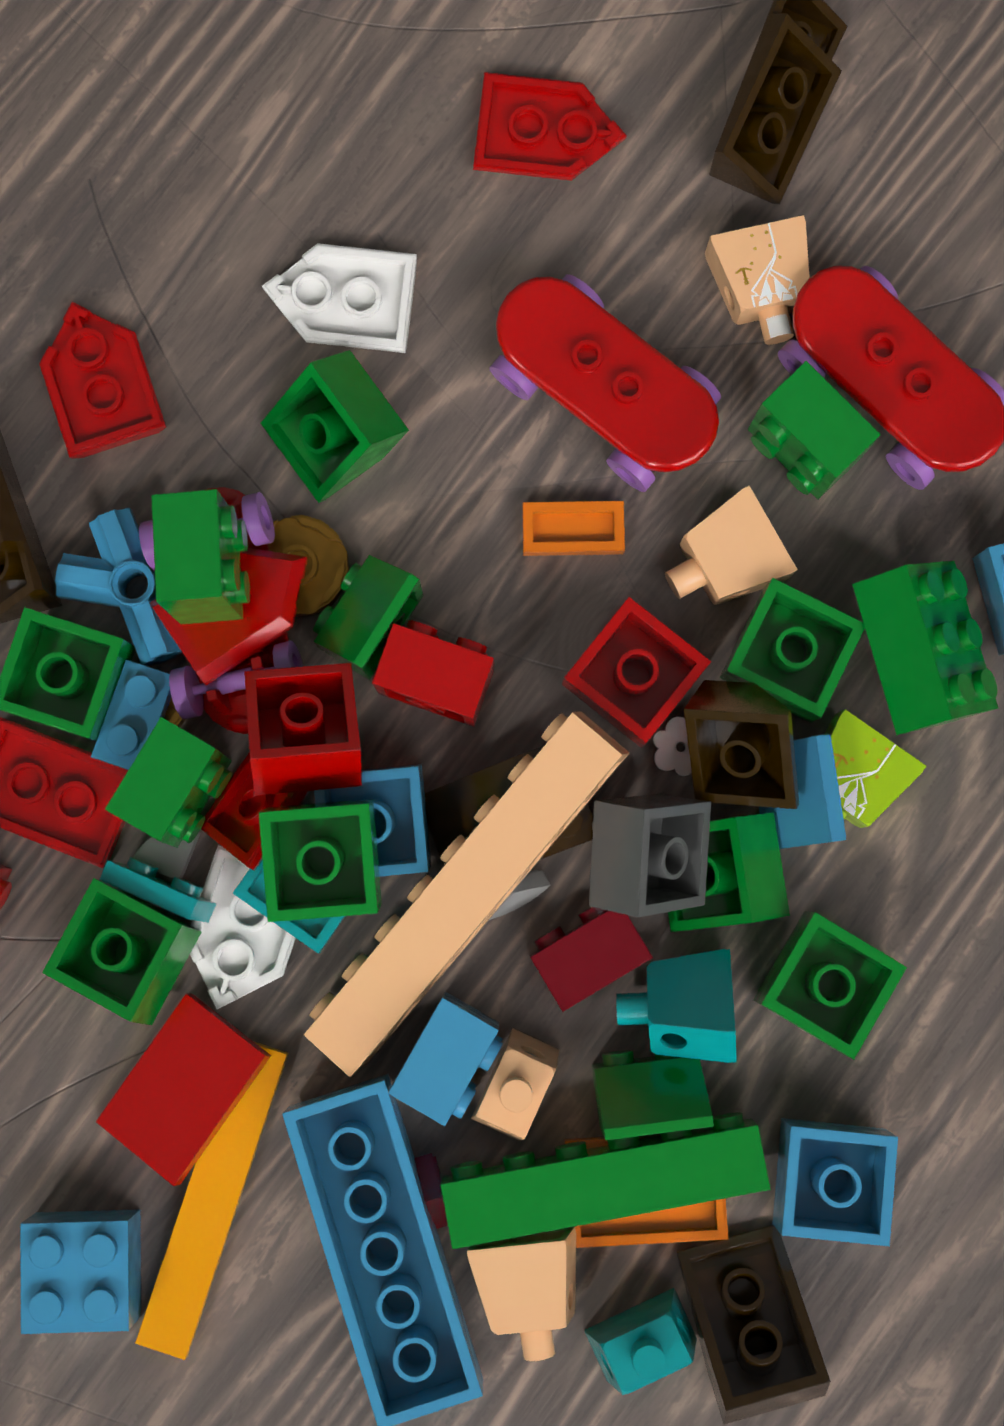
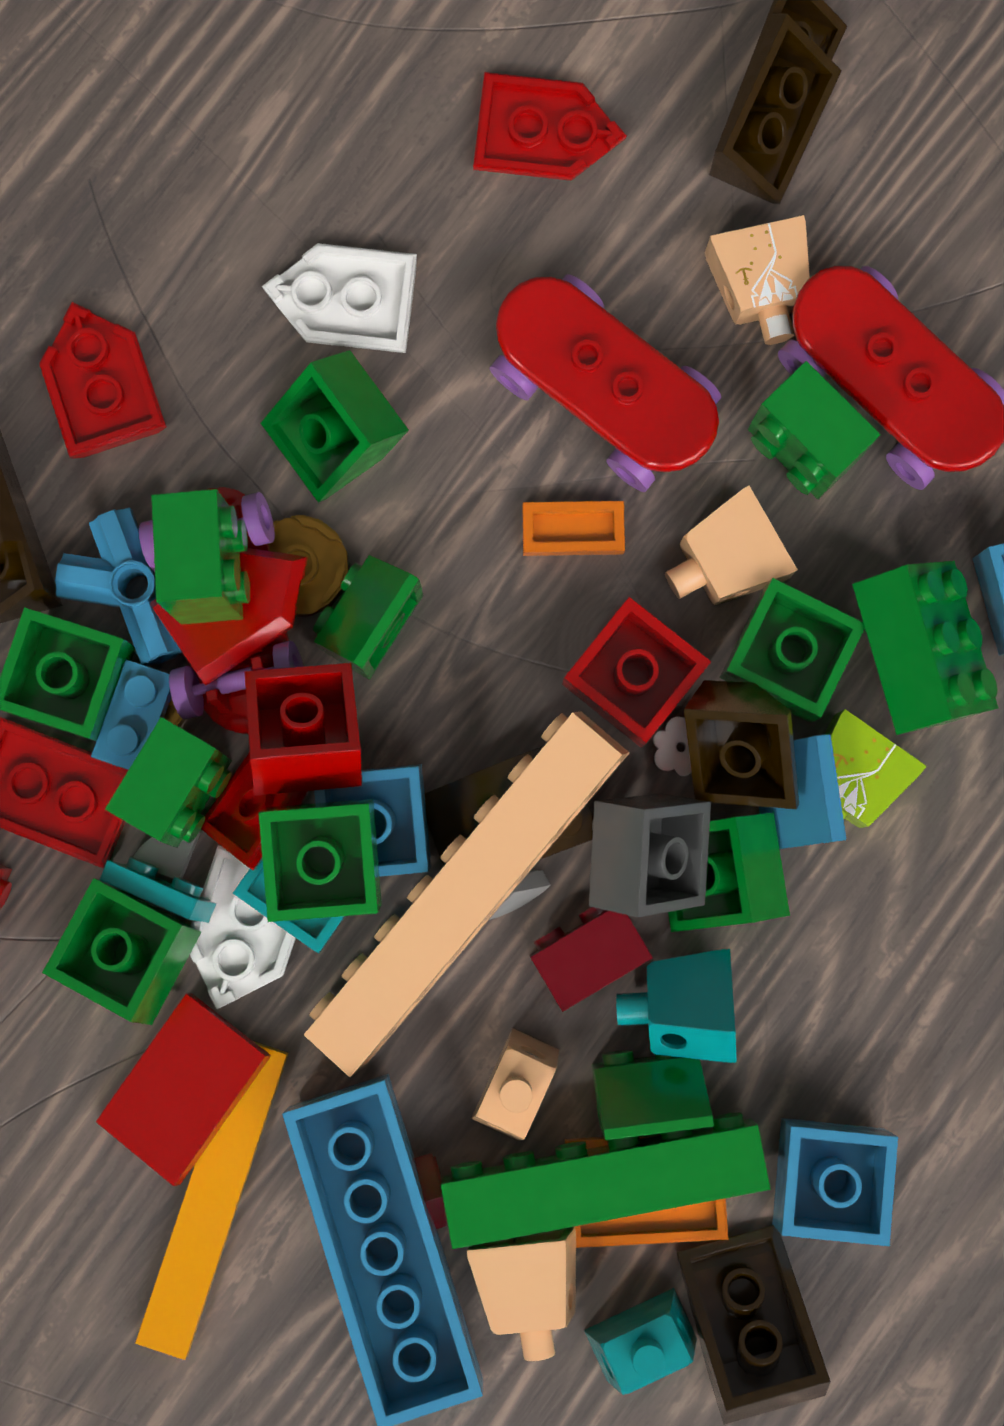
(80, 1271): dark azure brick -> none
(434, 672): red brick -> none
(445, 1060): dark azure brick -> none
(830, 983): green brick -> none

